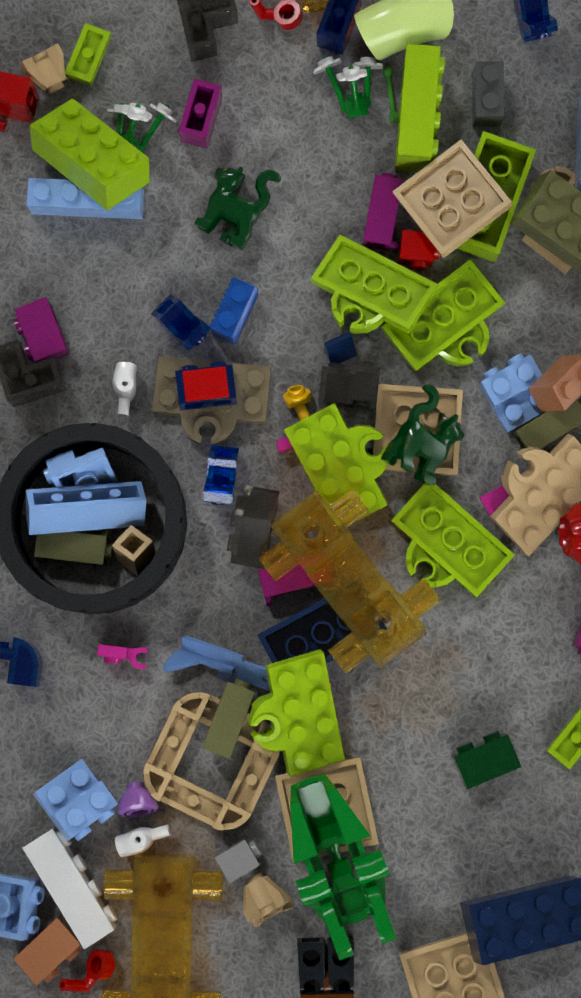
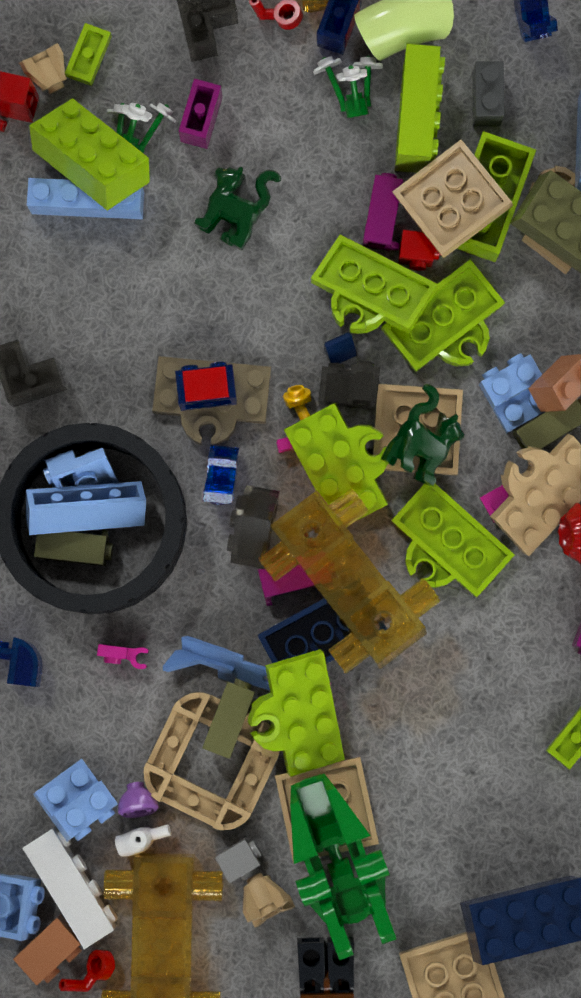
(40, 331): magenta brick -> none
(124, 386): white piece -> none
(134, 550): tan brick -> none
(181, 322): clear blue brick -> none
(234, 310): blue brick -> none
(393, 116): bright green hinge -> none
(485, 760): dark green brick -> none

